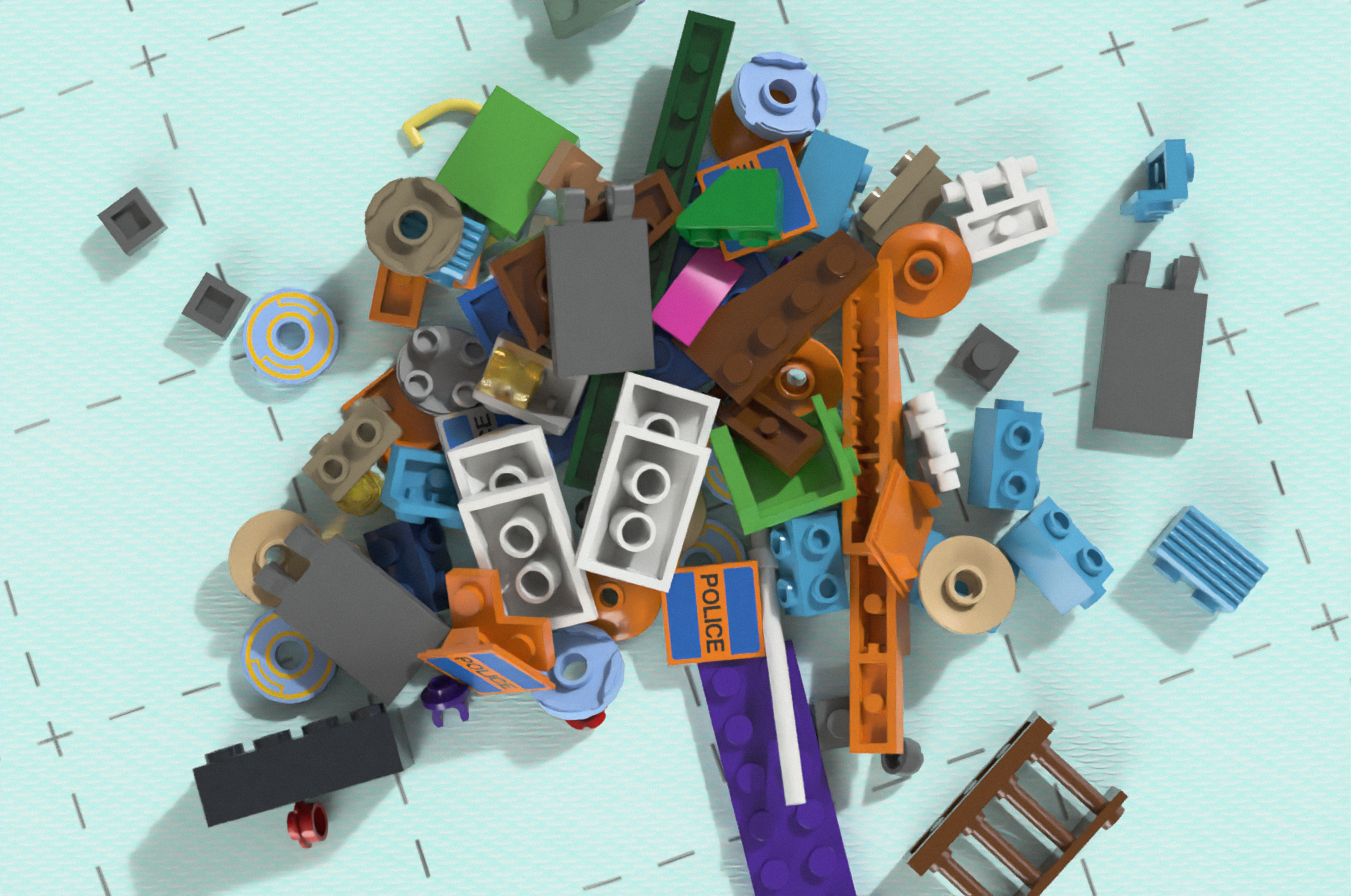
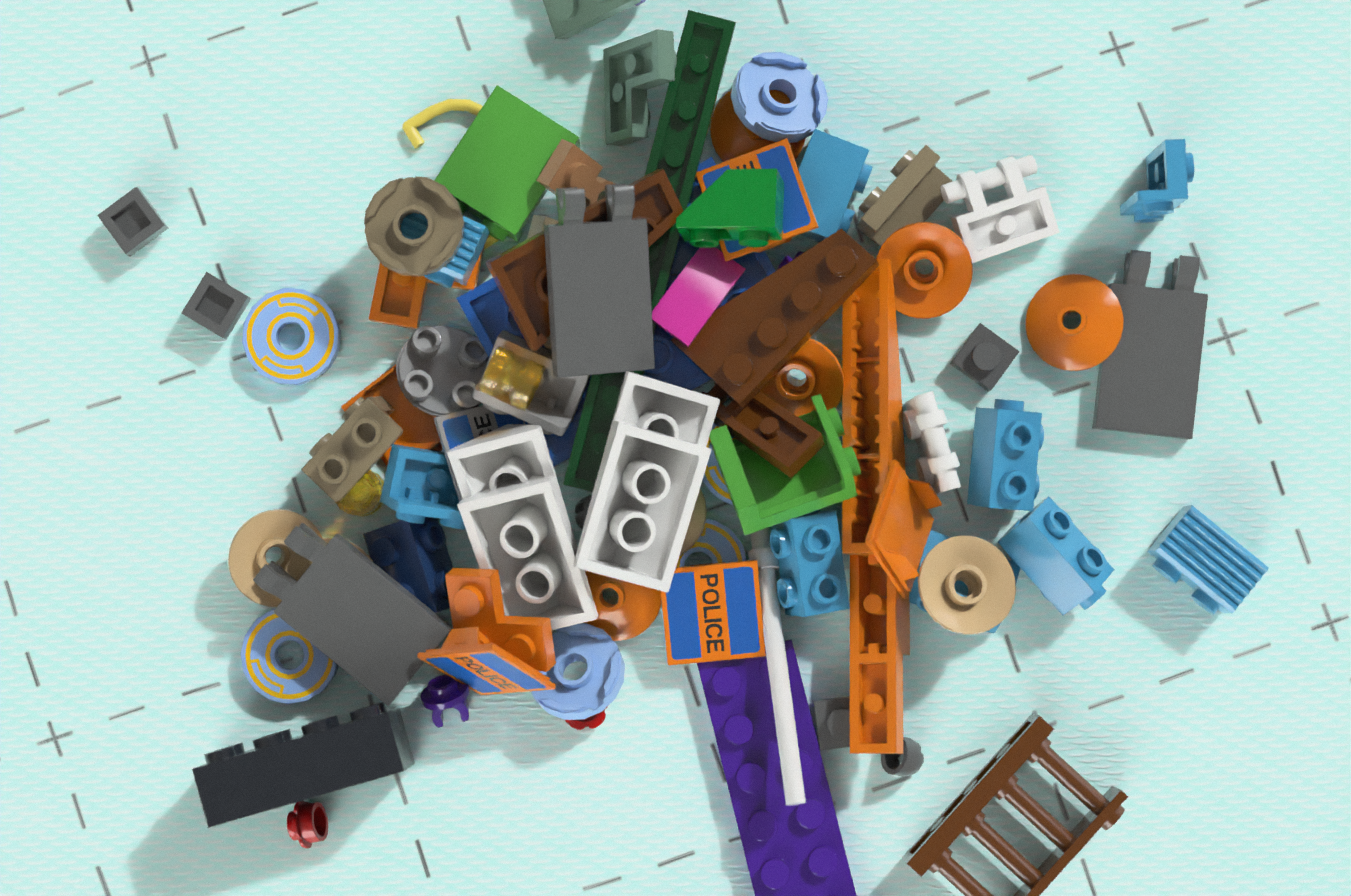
(628, 74): none -> sand green plate
(1094, 337): none -> orange dish

